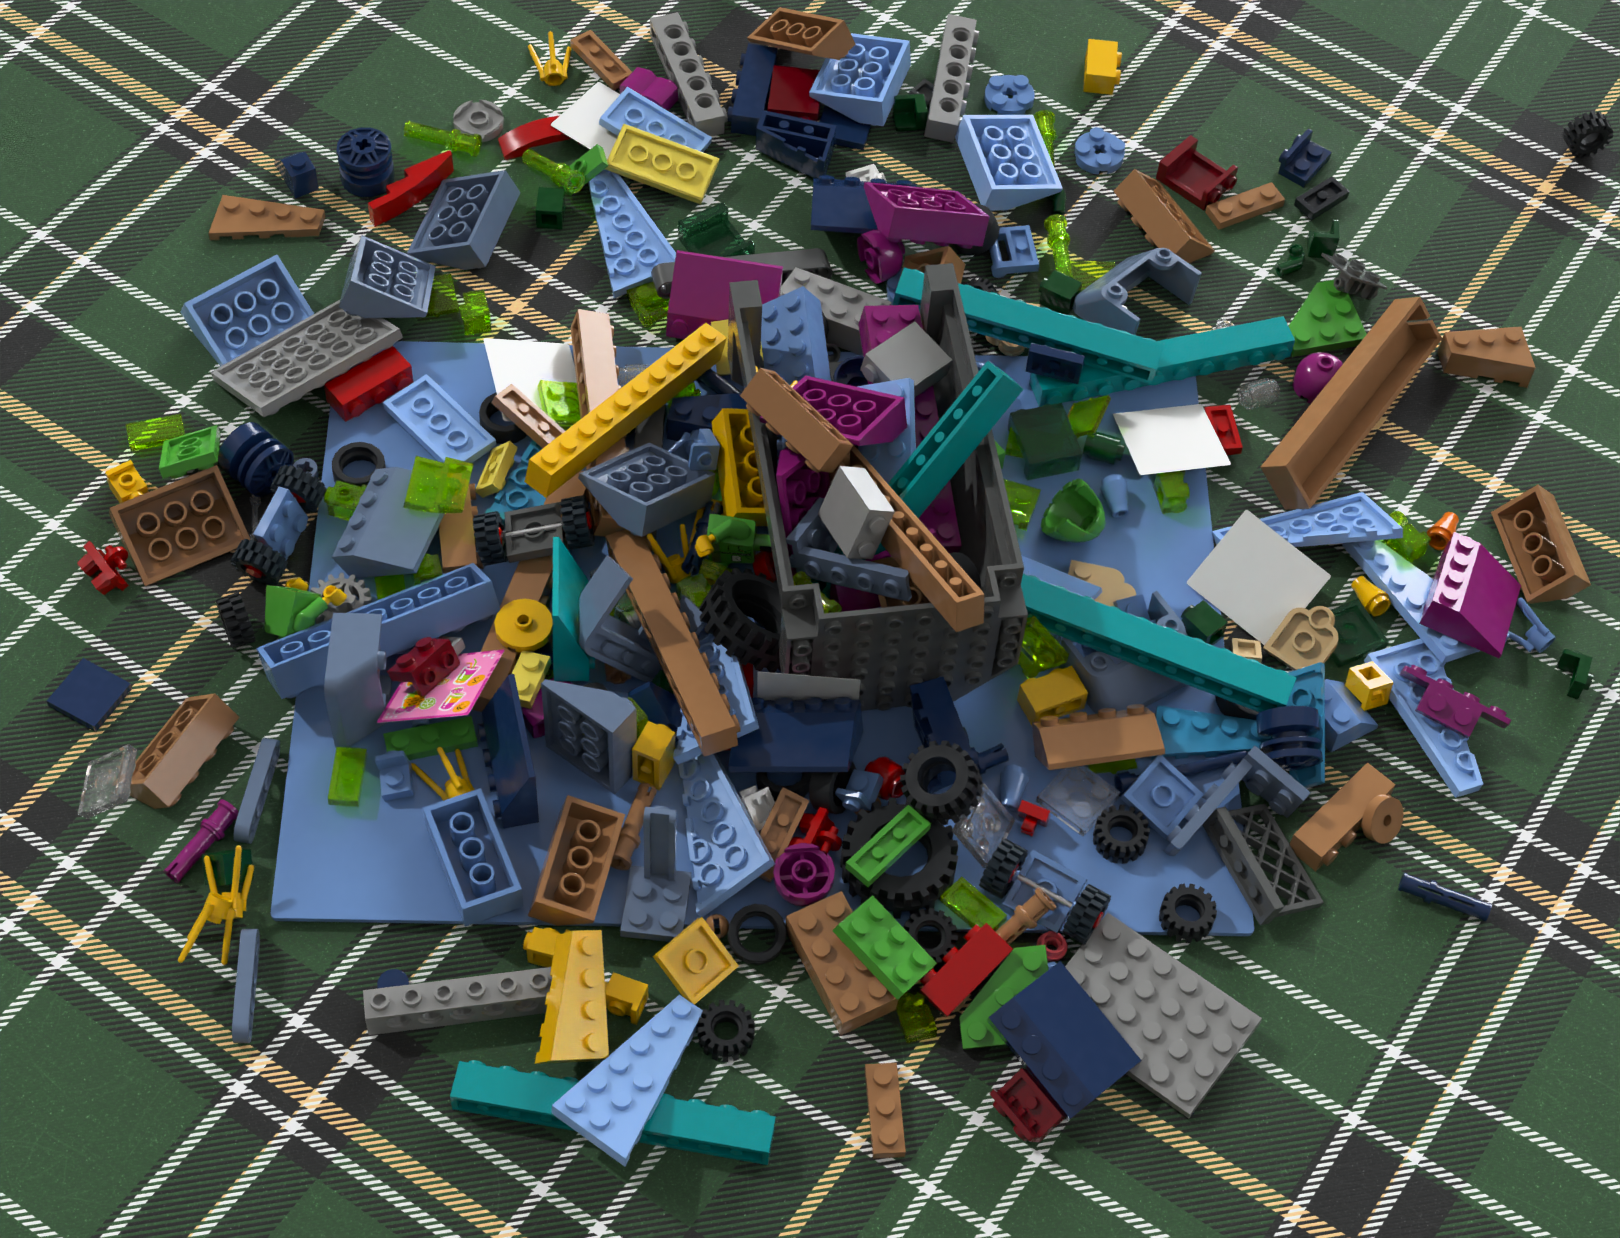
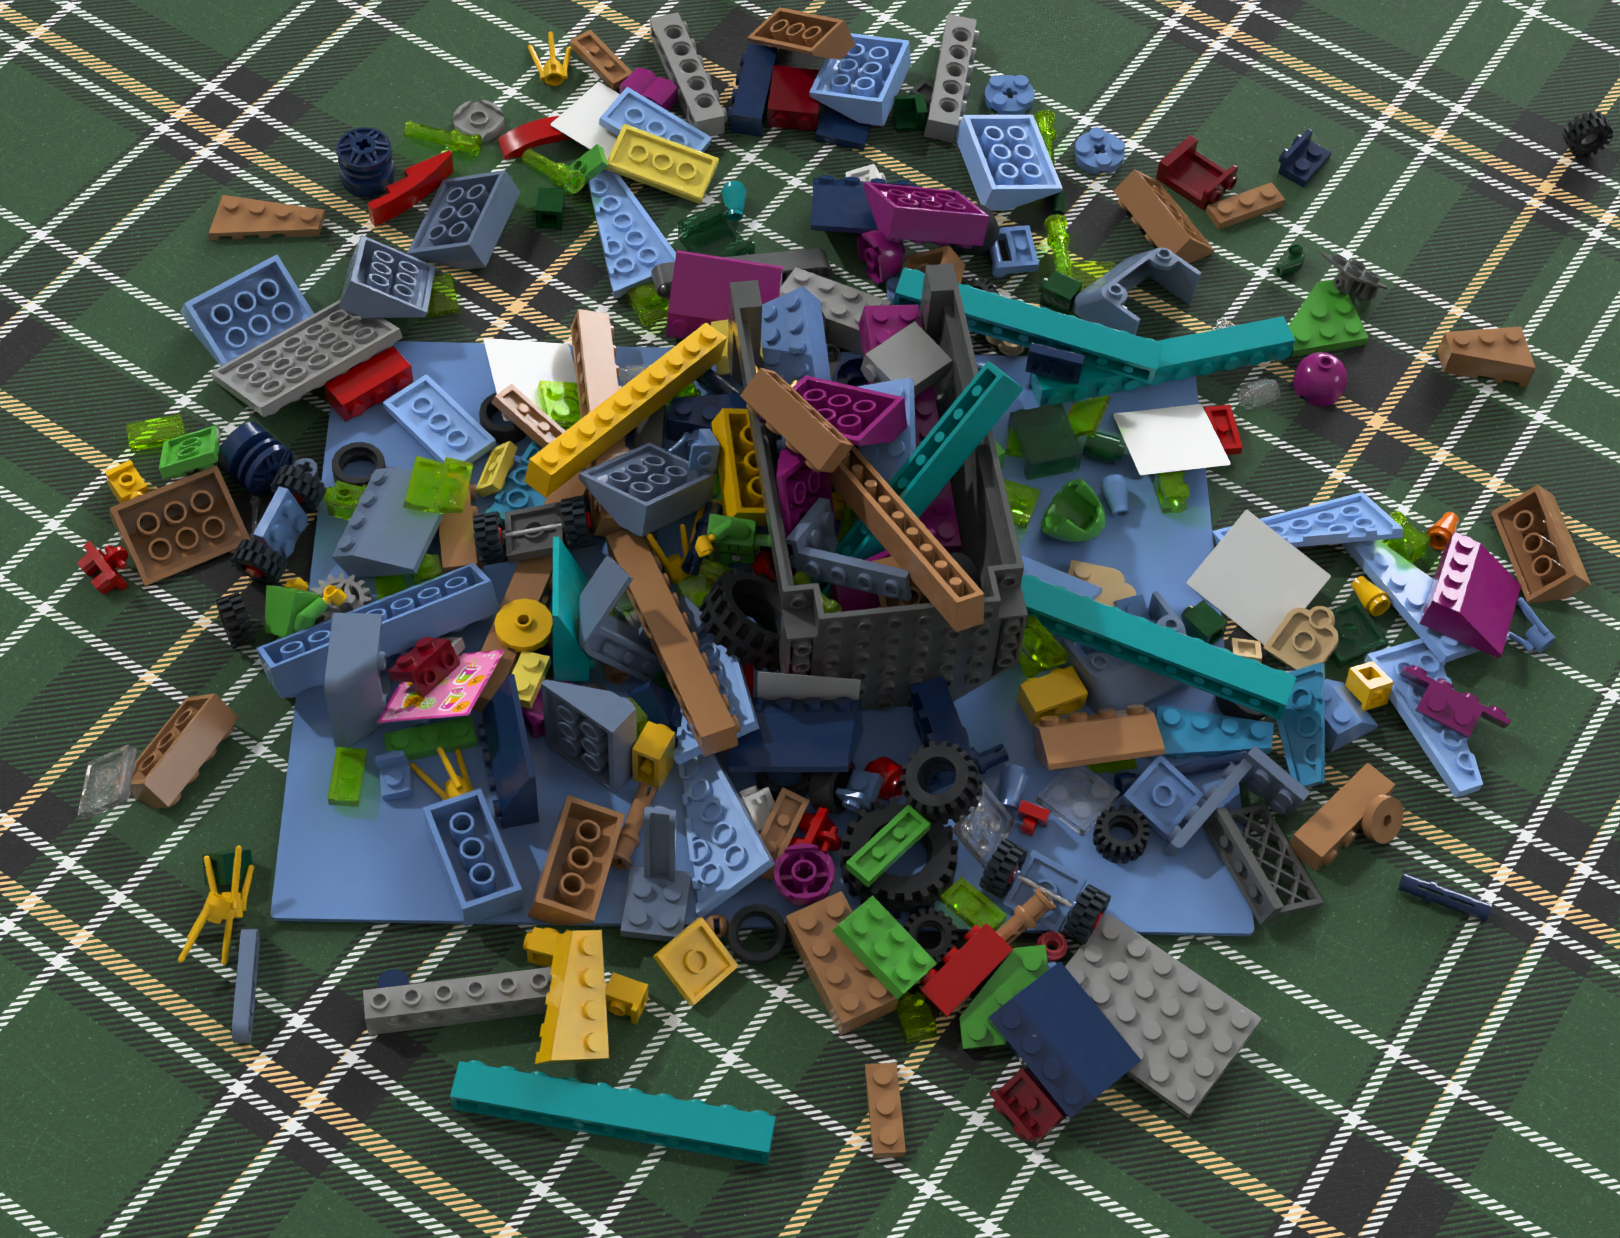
(89, 694): dark blue tile -> none
(211, 830): magenta pin -> none
(256, 790): sand blue beam -> none
(298, 173): dark blue slope -> none
(475, 313): clear neon green brick -> none
(625, 1088): light blue wing -> none
(726, 1013): black tyre -> none
(734, 198): none -> teal cone
(796, 142): dark blue wedge -> none
(856, 512): light grey brick -> none
(1101, 66): yellow brick -> none
(1190, 897): black tyre -> none
(1288, 737): dark blue wheel -> none
(1321, 198): black plate -> none
(1323, 241): dark green panel -> none
(1351, 404): medium nougat piece -> none
(1579, 666): dark green bracket -> none

